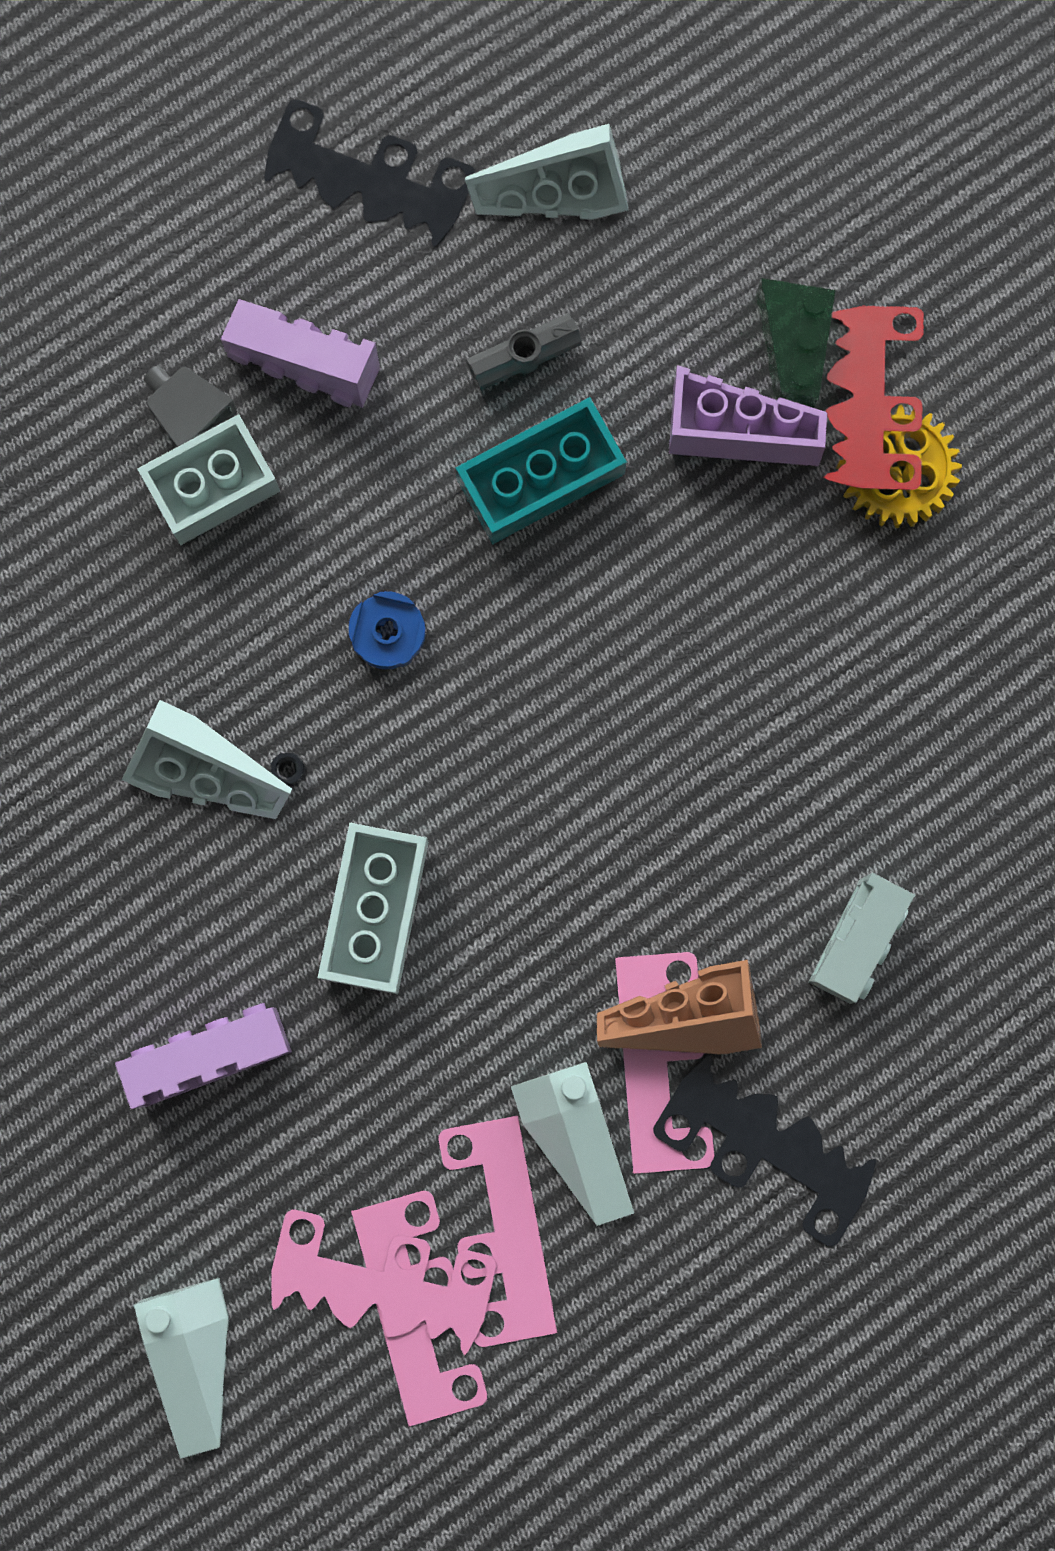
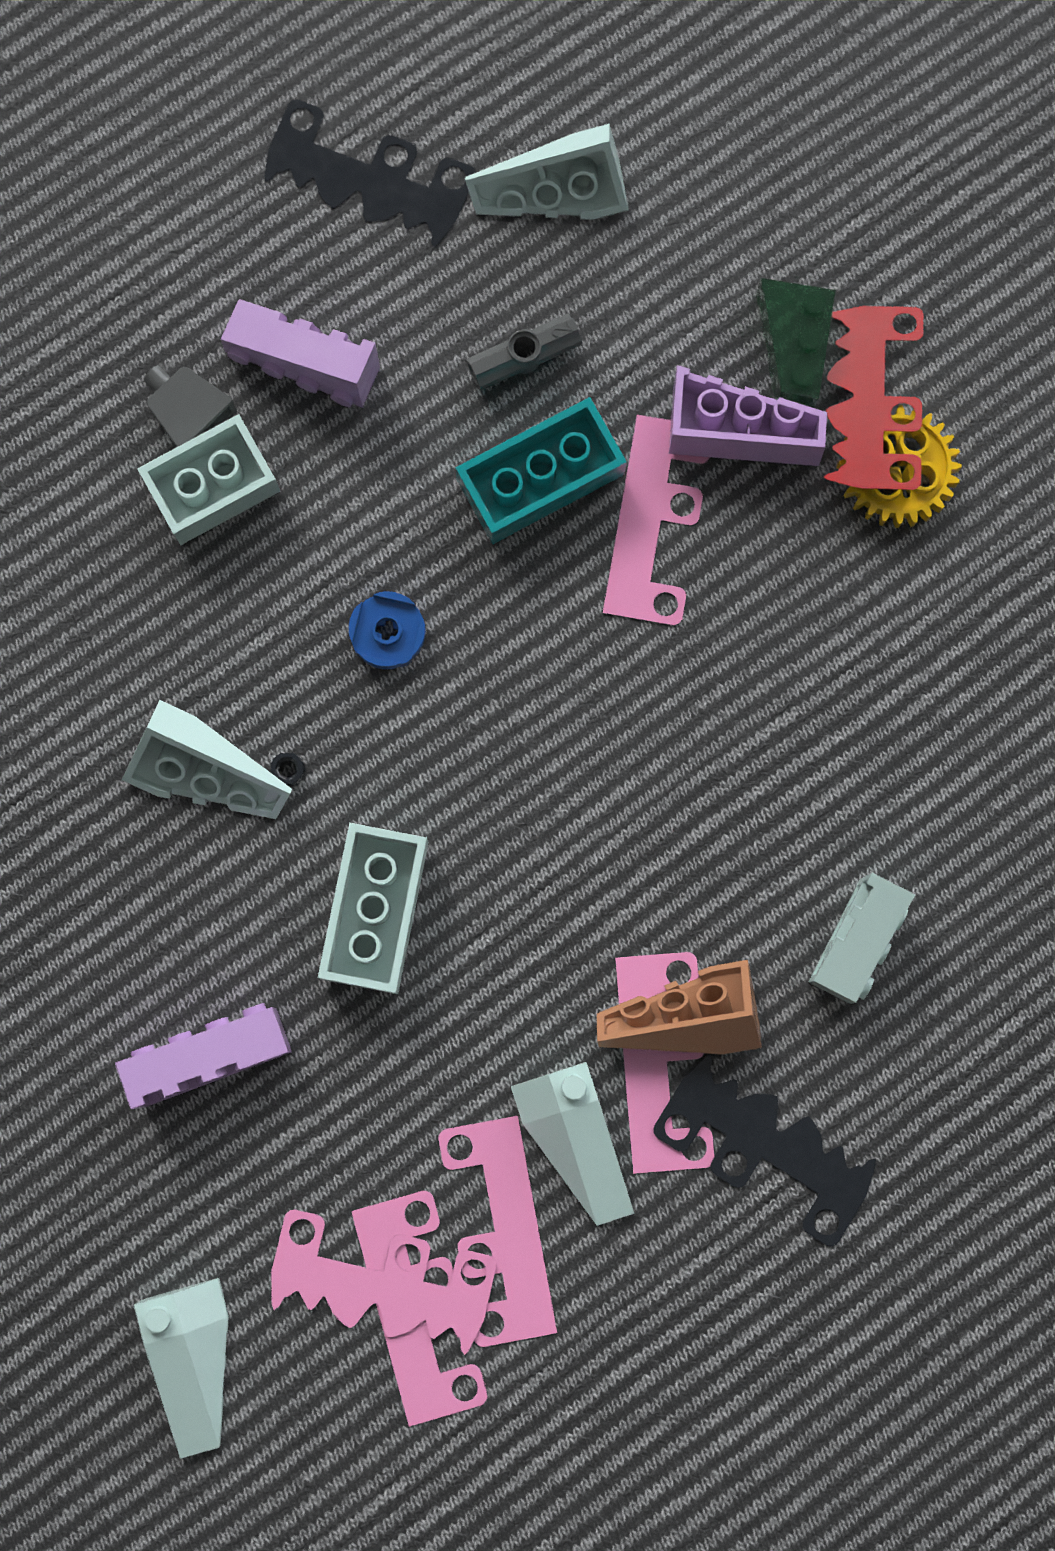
(643, 507): none -> bright pink piece

